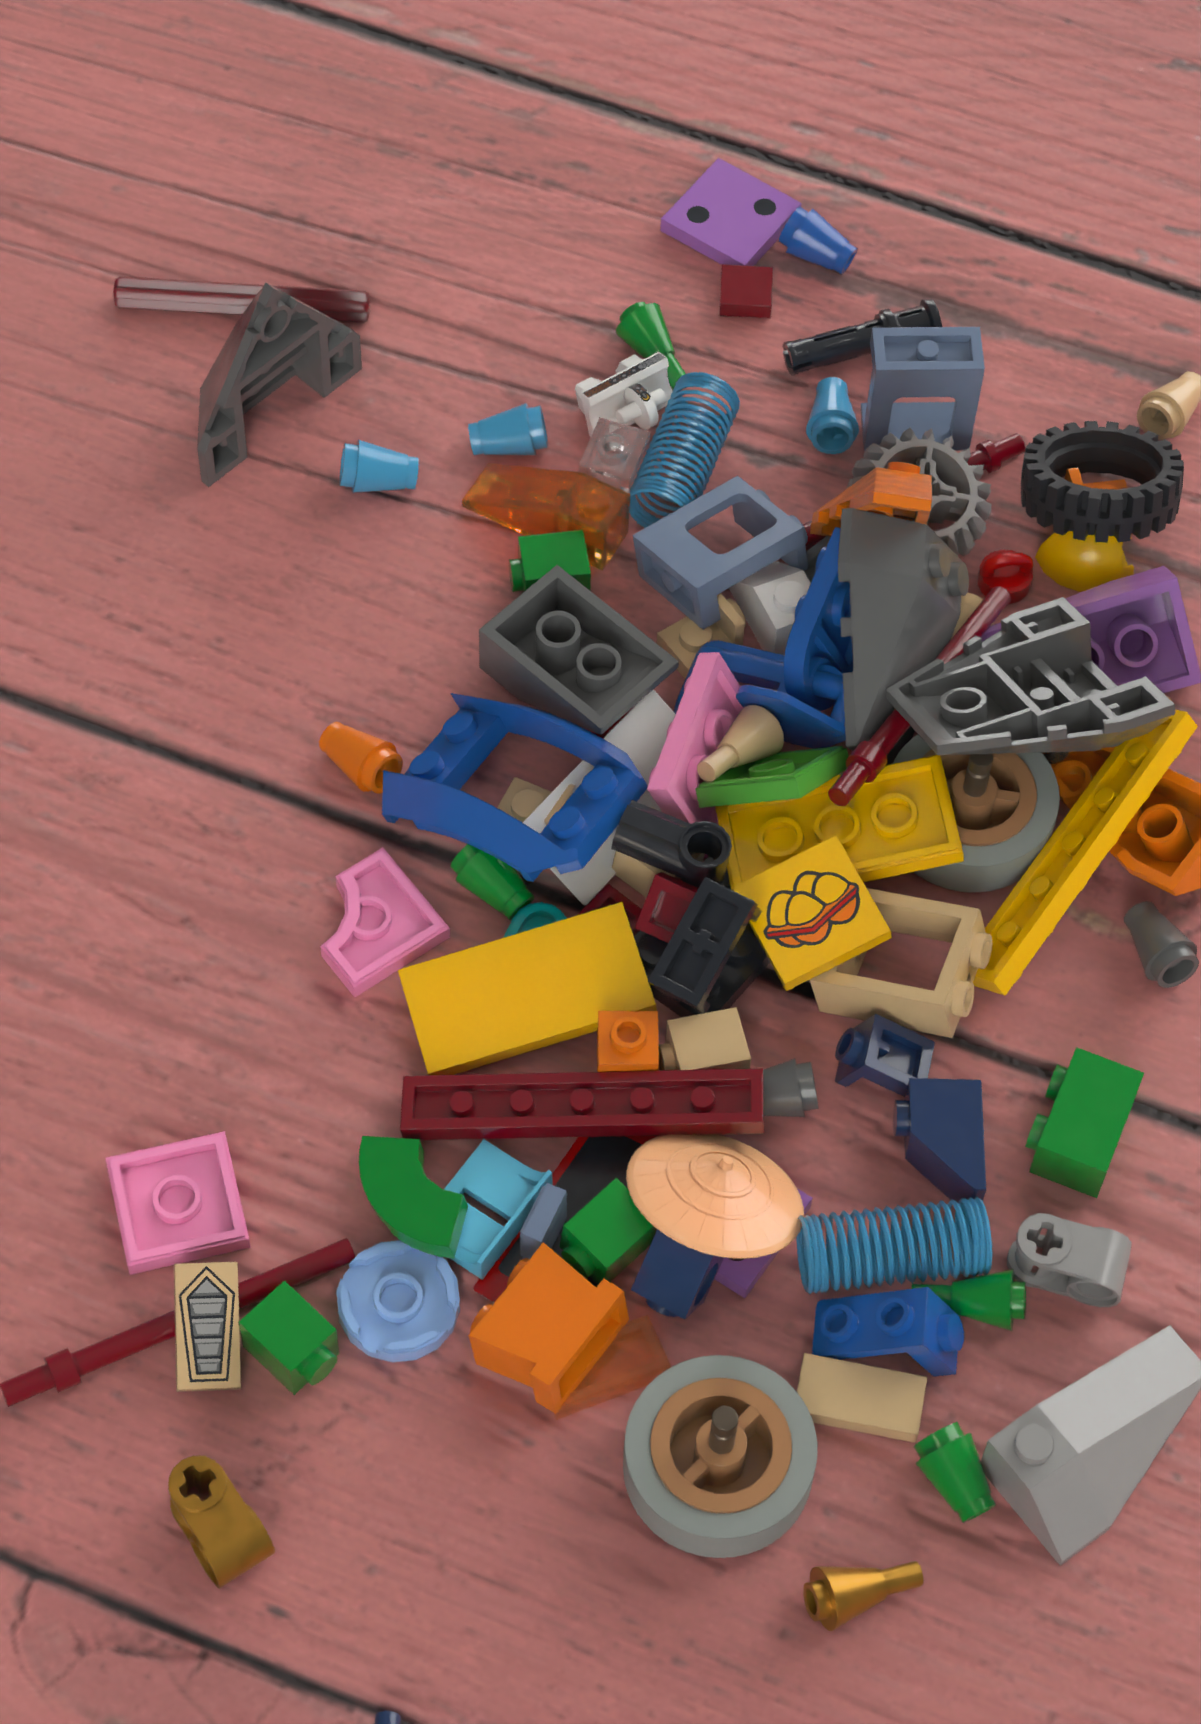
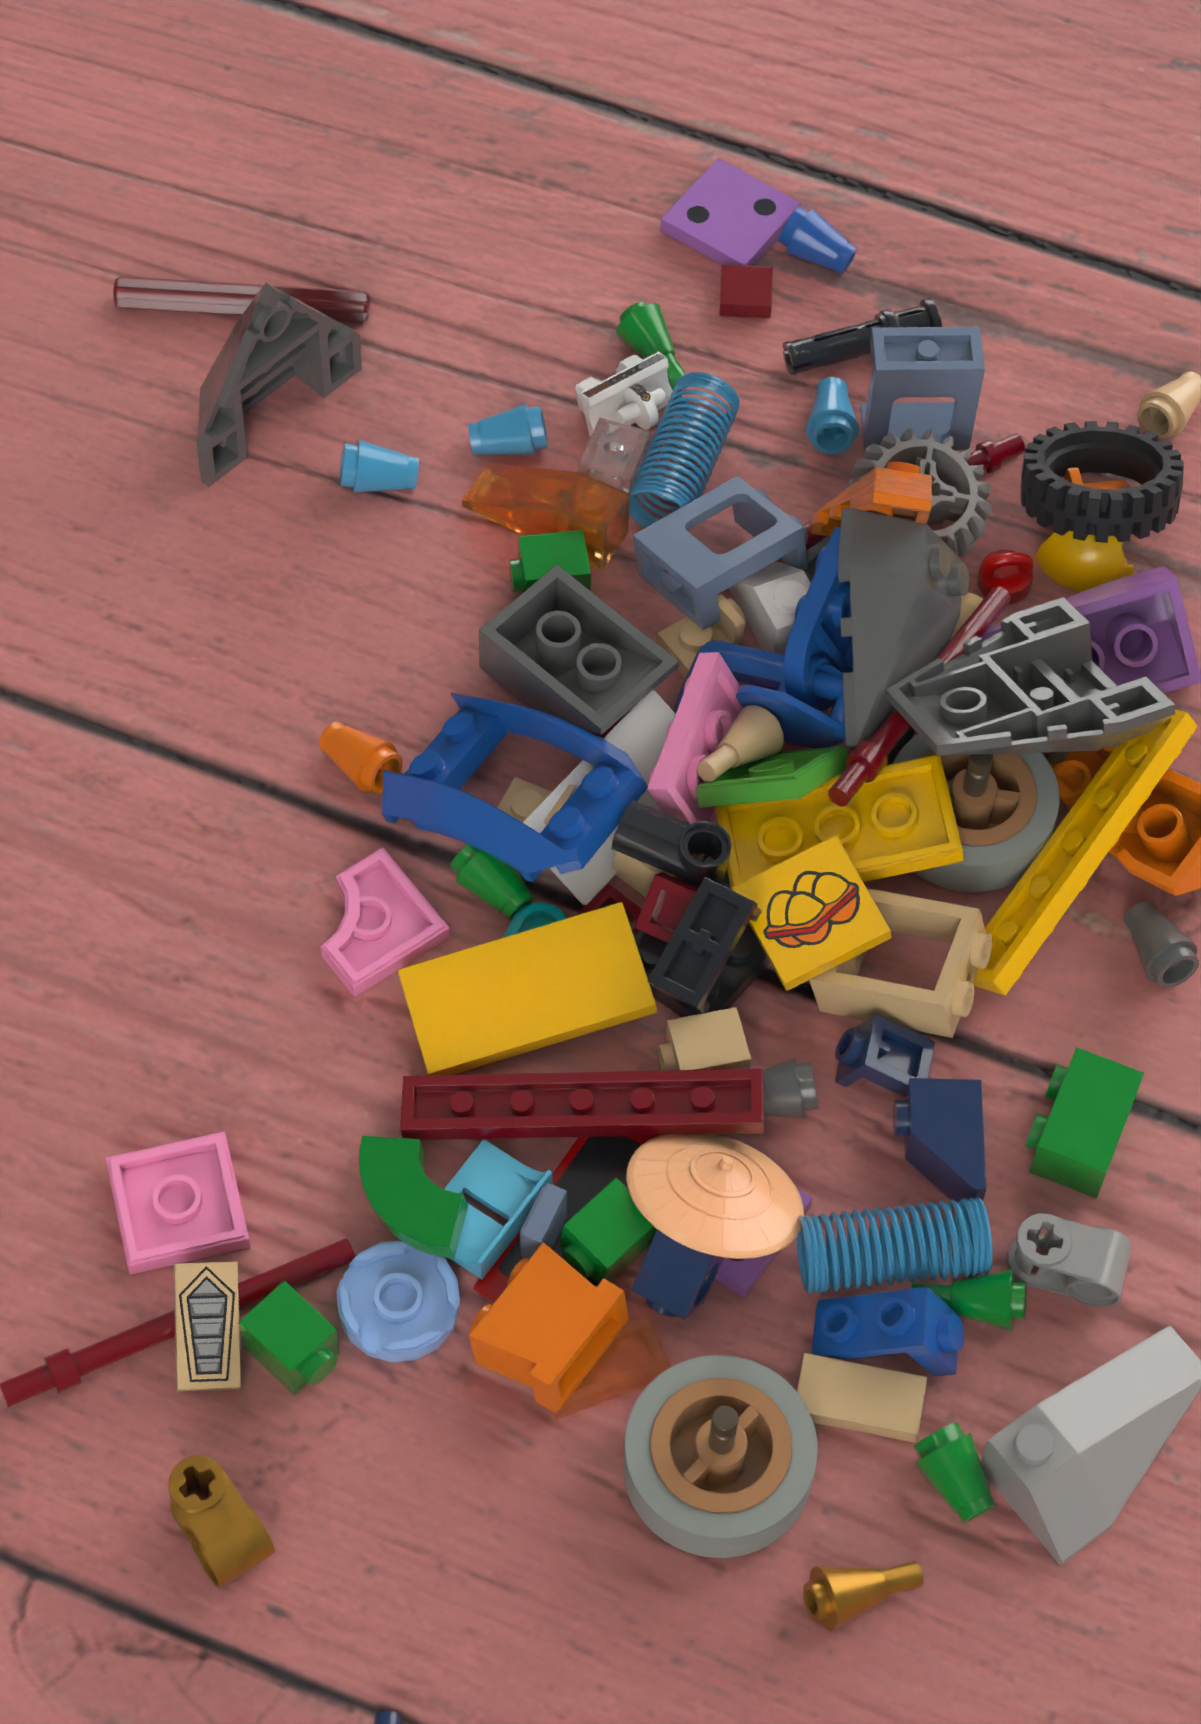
(627, 1041): orange brick -> none

